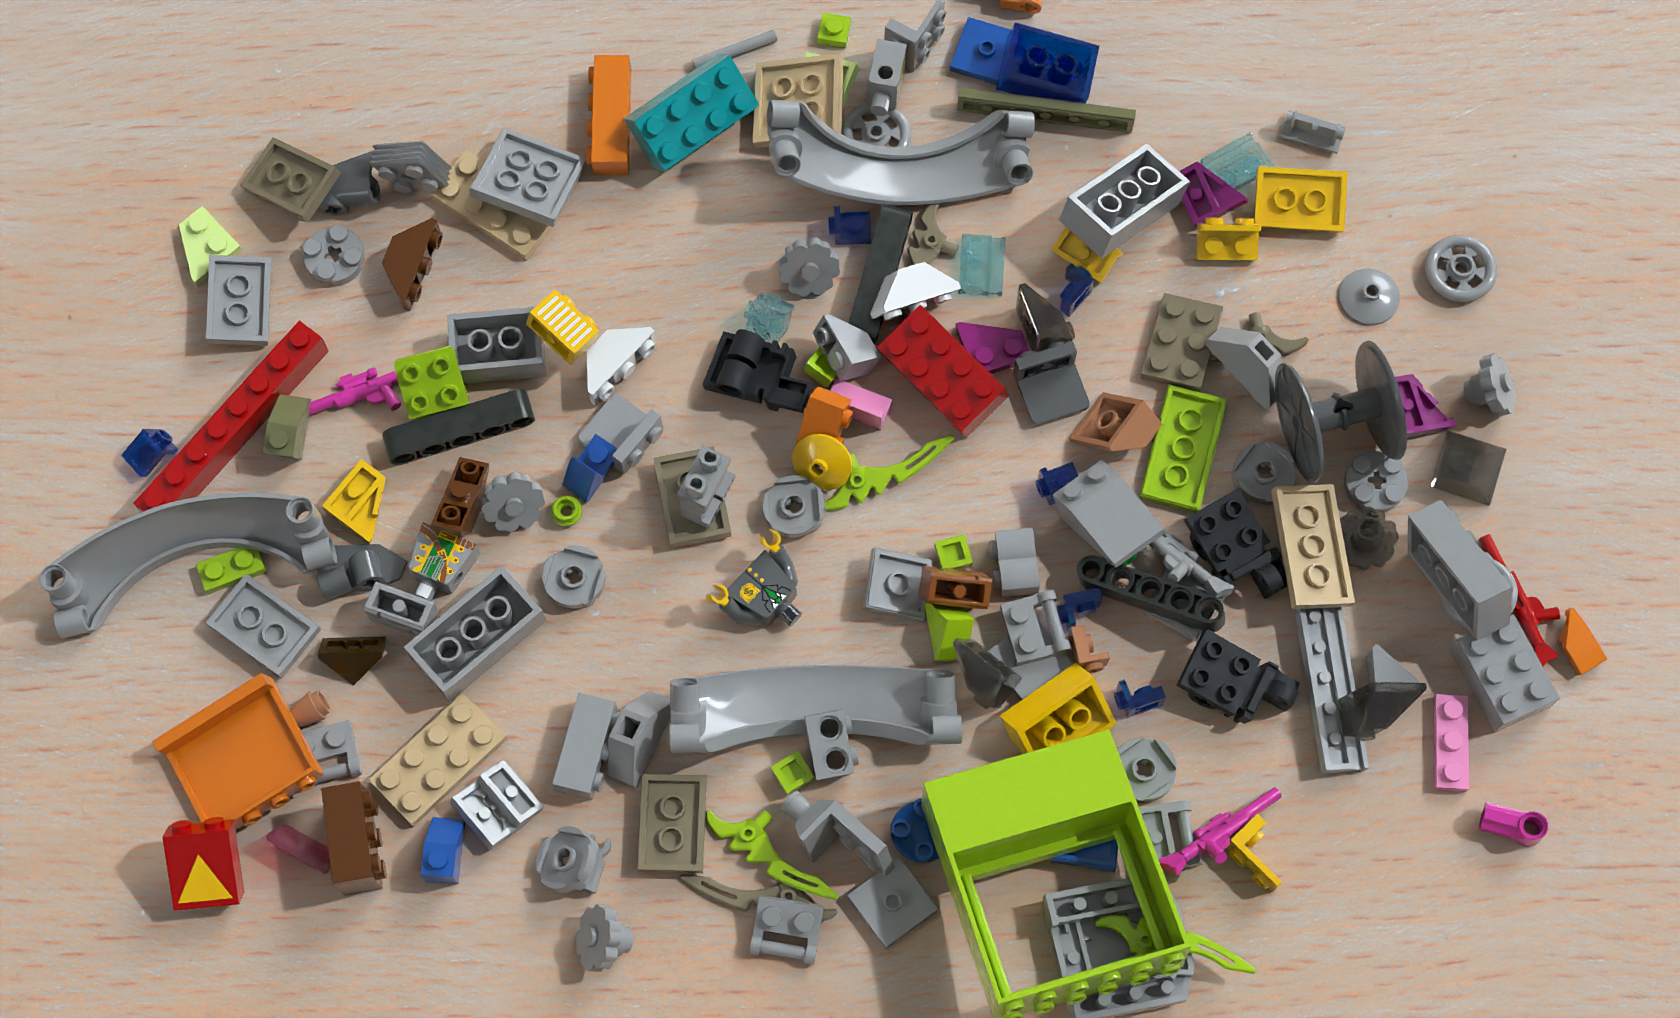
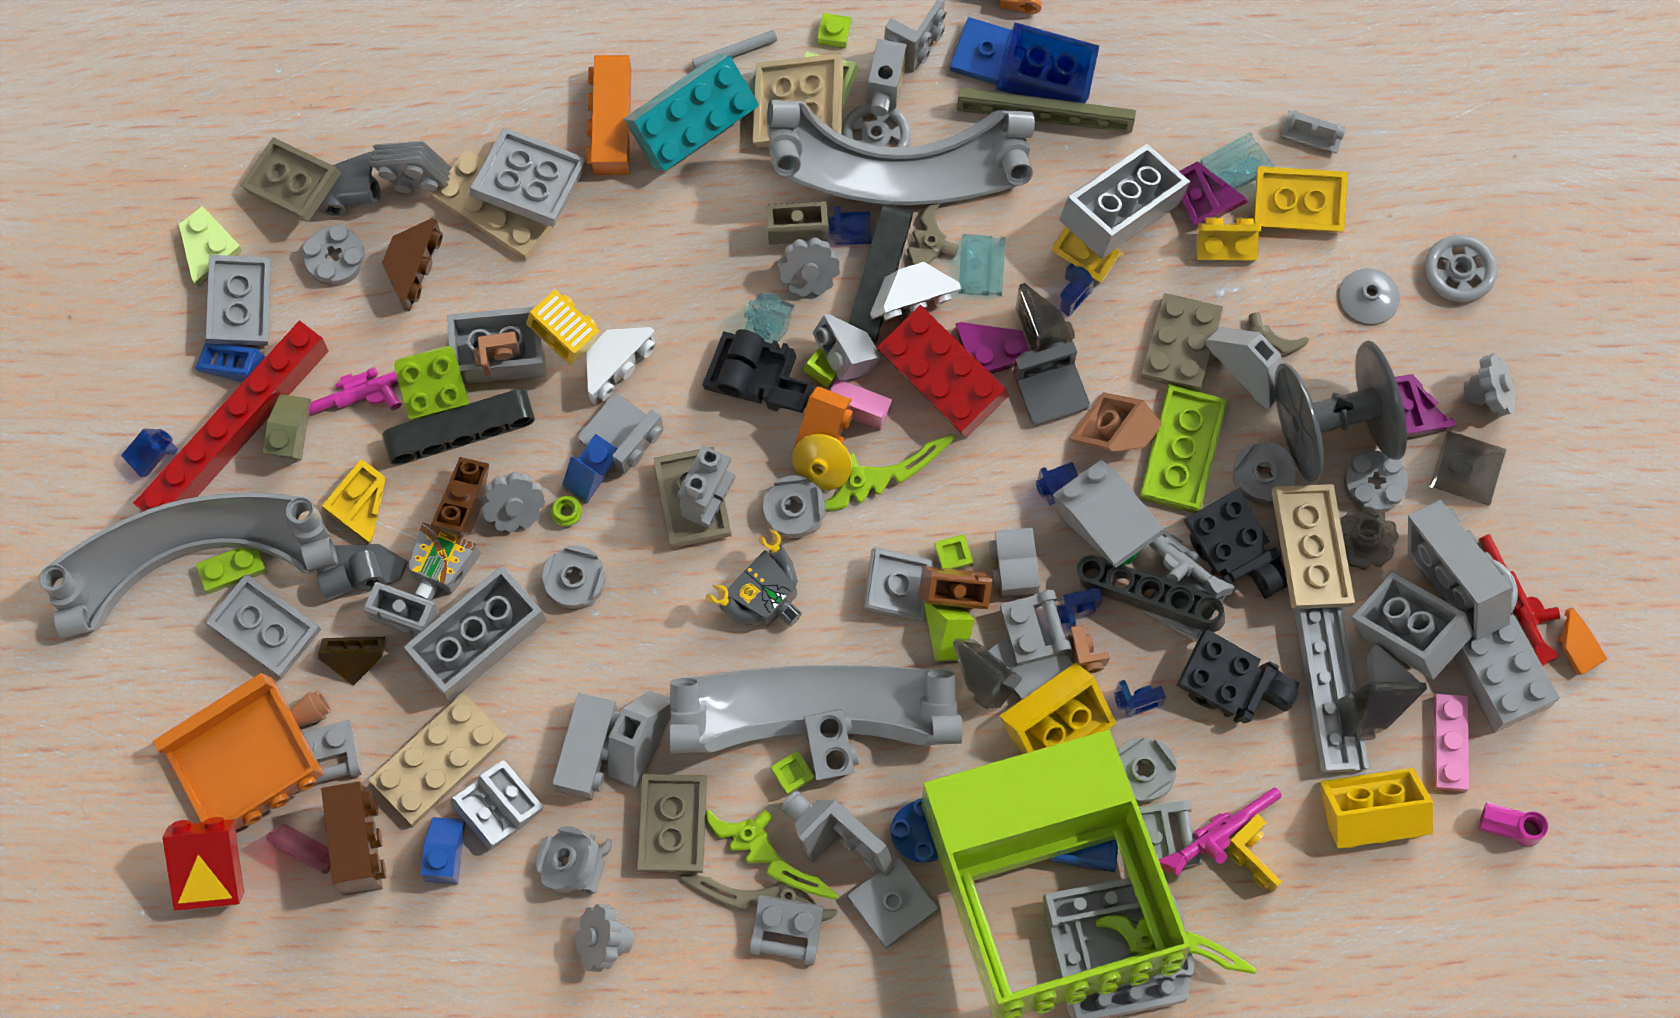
(249, 361): none -> blue slope
(495, 346): none -> nougat bracket
(796, 222): none -> dark tan brick
(1377, 808): none -> yellow slope
(1413, 625): none -> light grey brick

